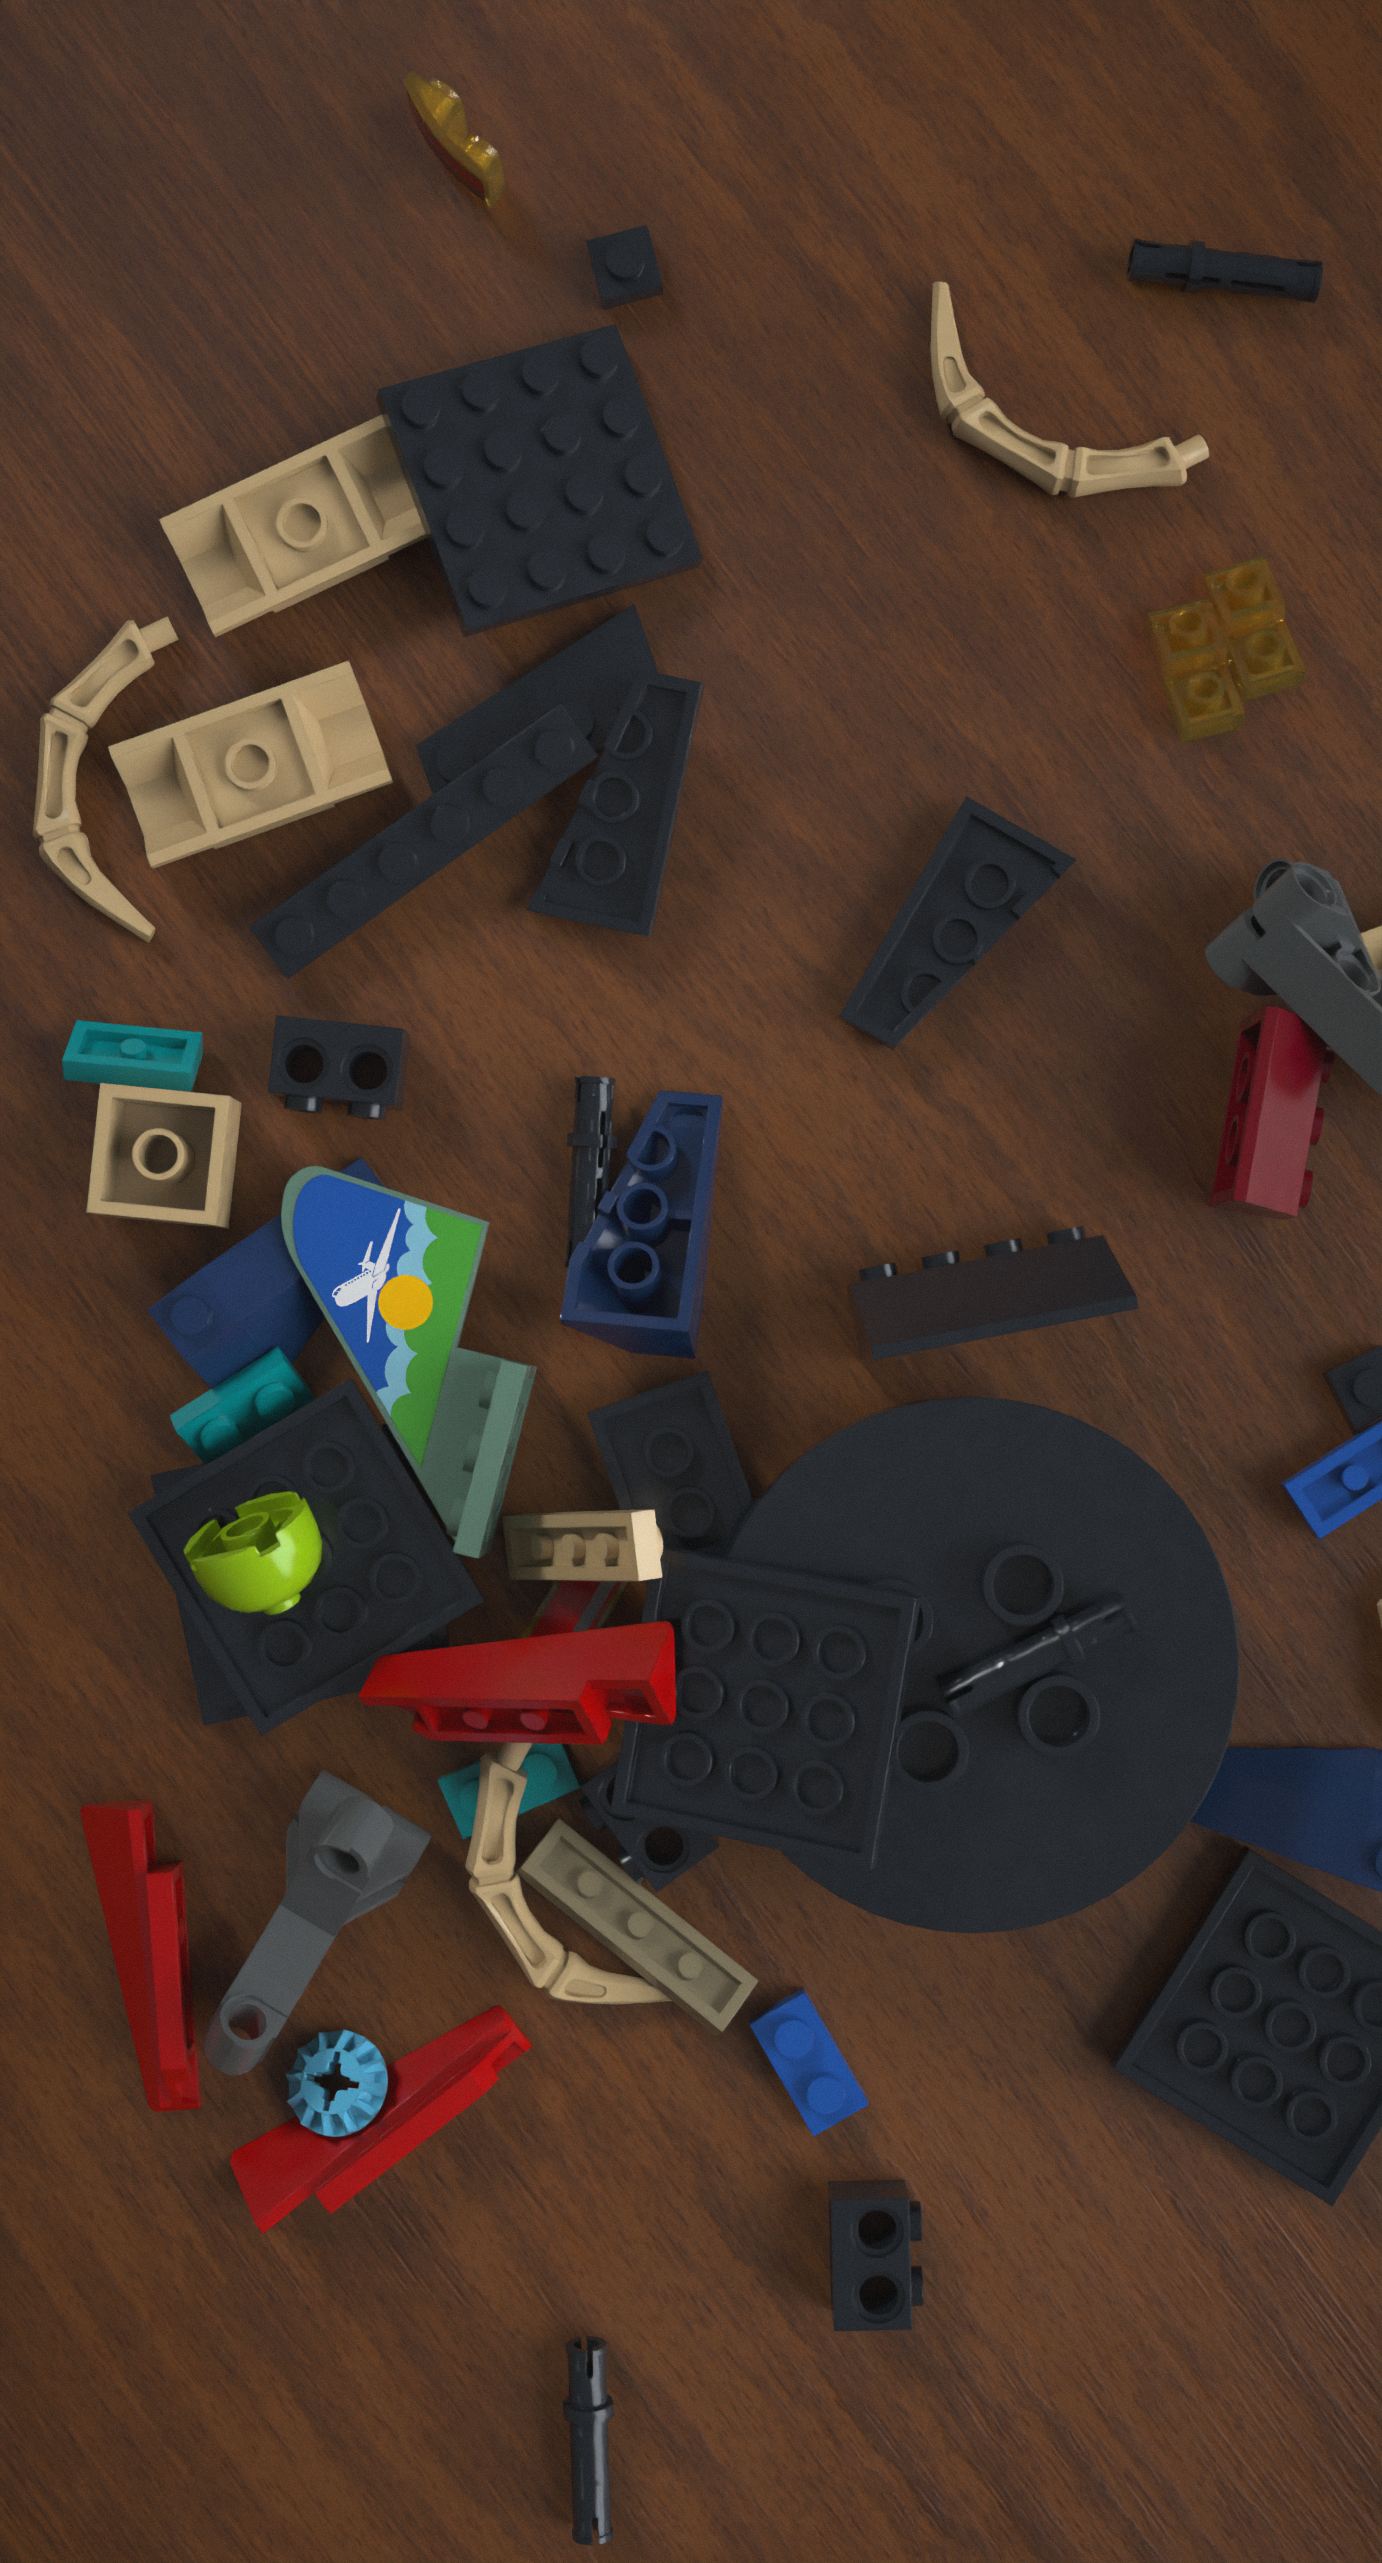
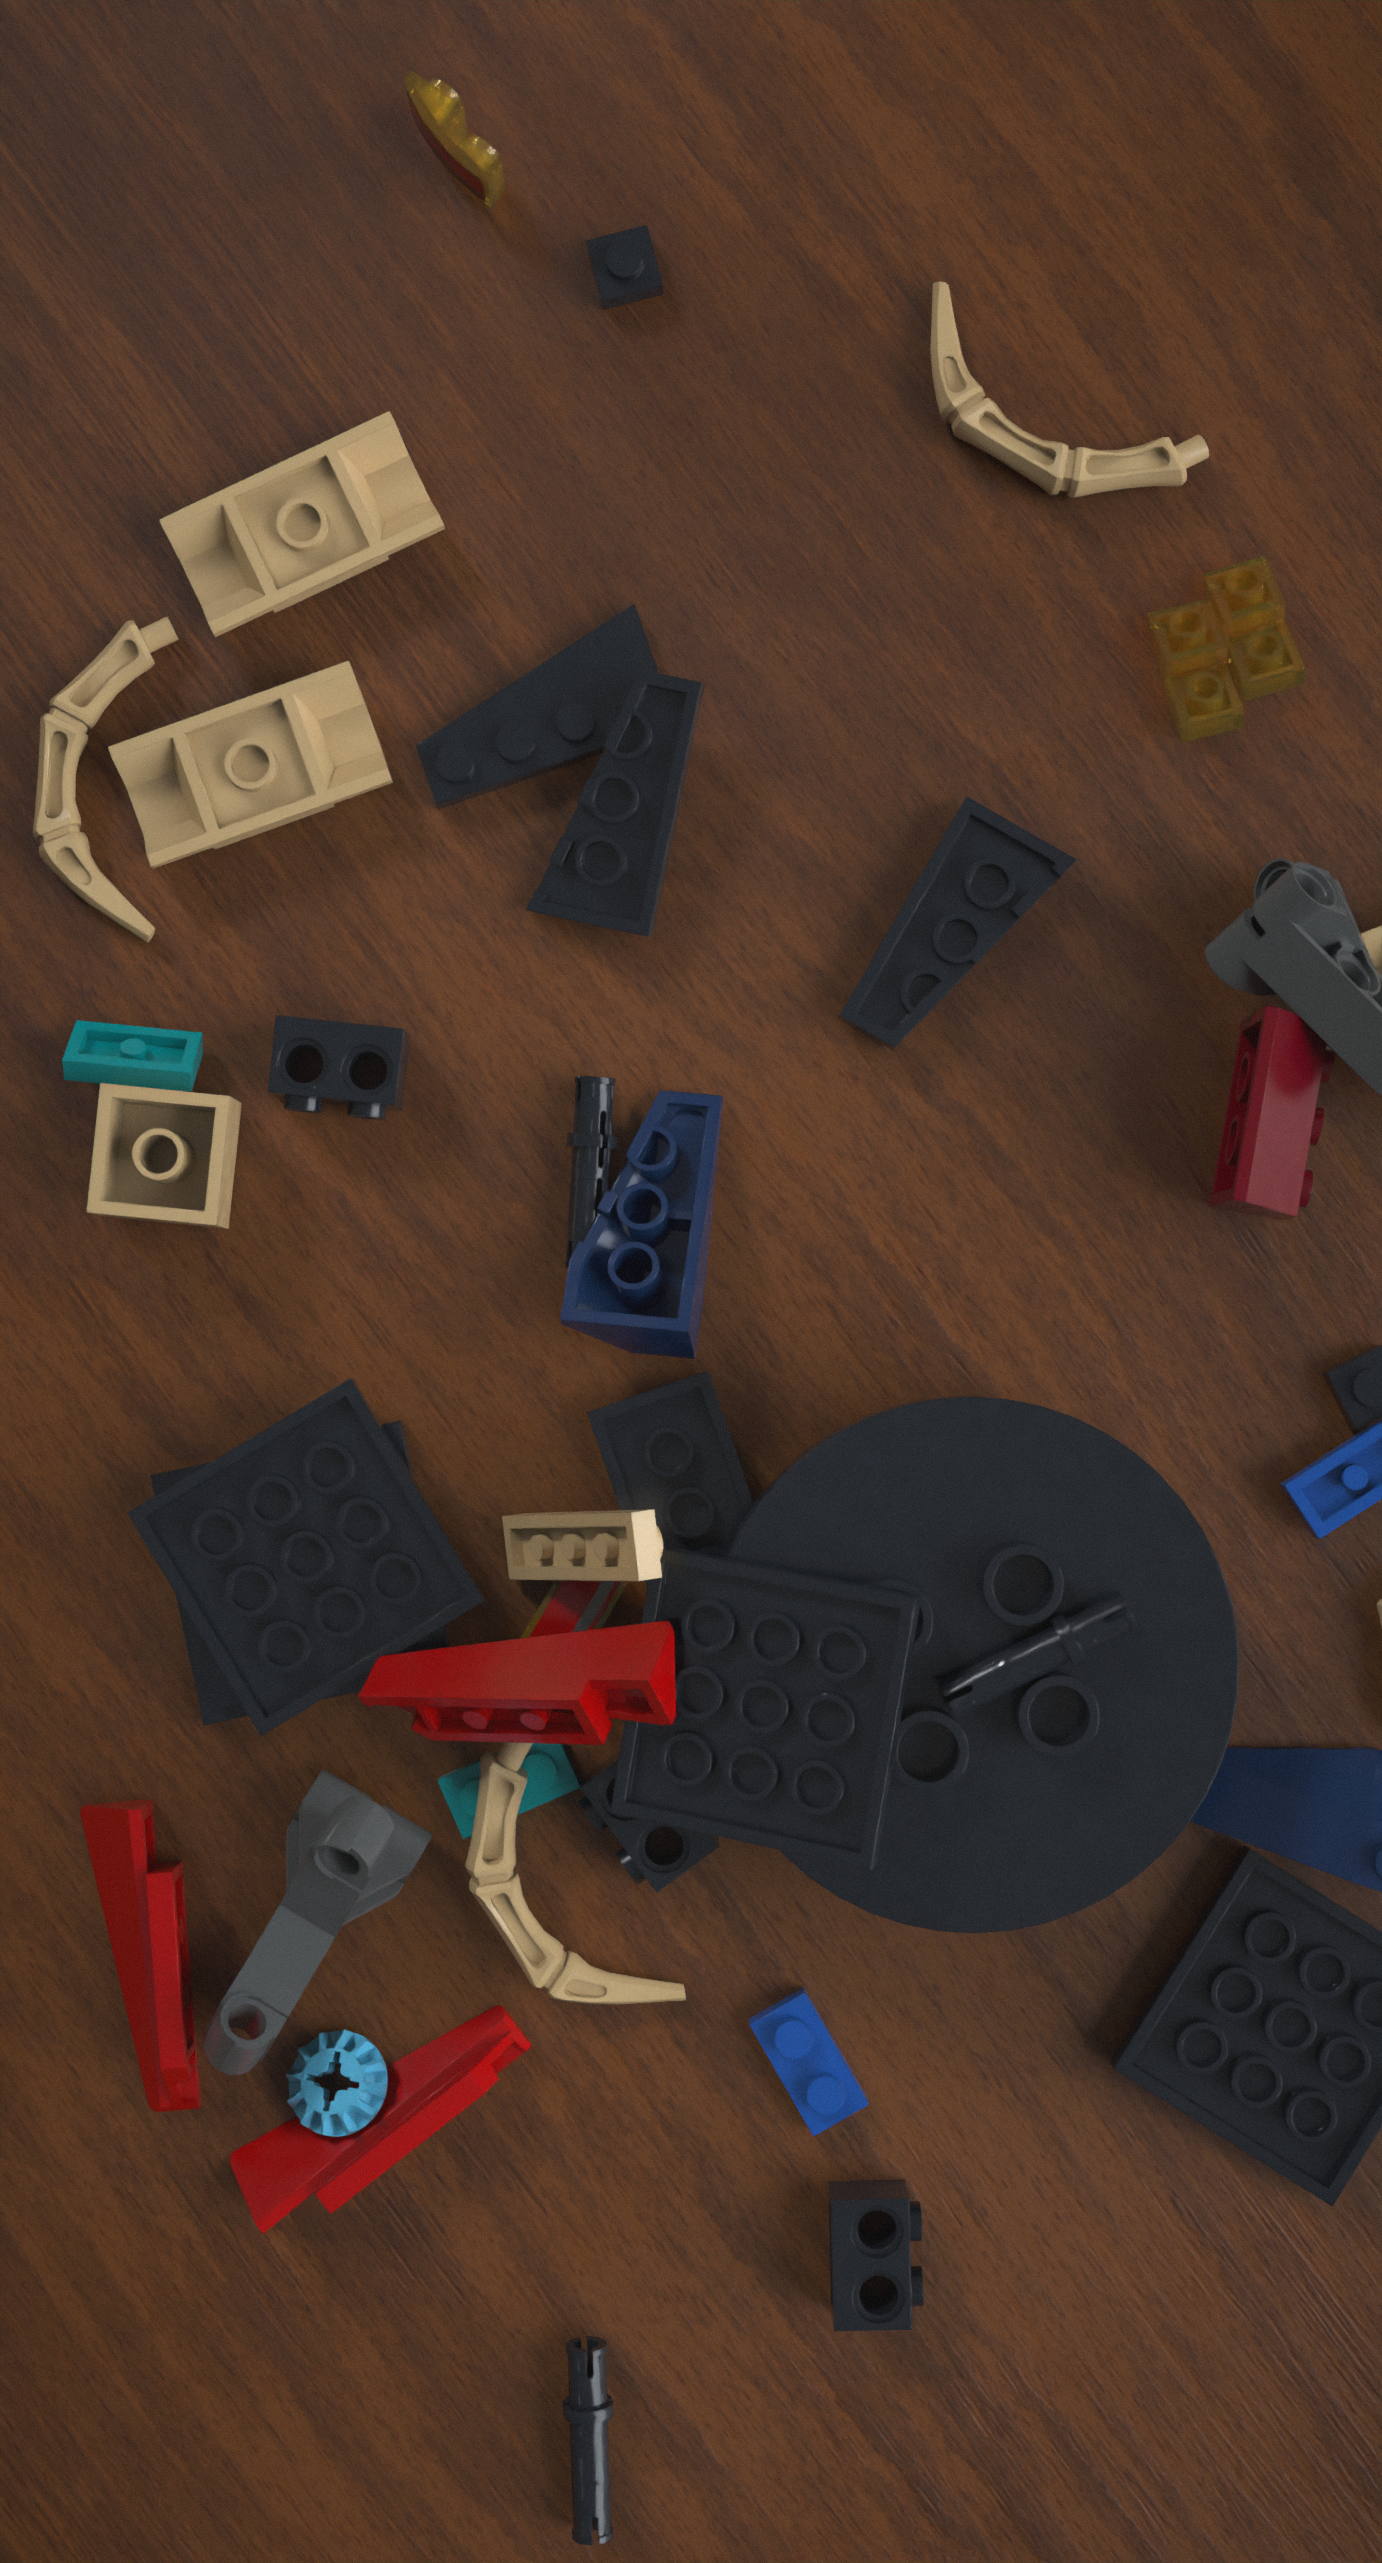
(242, 1406): teal plate -> none
(244, 1303): dark blue wedge -> none
(260, 1557): lime cylinder -> none
(397, 1295): piece -> none
(423, 840): black plate -> none
(539, 479): black plate -> none
(637, 1927): dark tan plate -> none
(988, 1295): black slope -> none
(1238, 272): black pin -> none

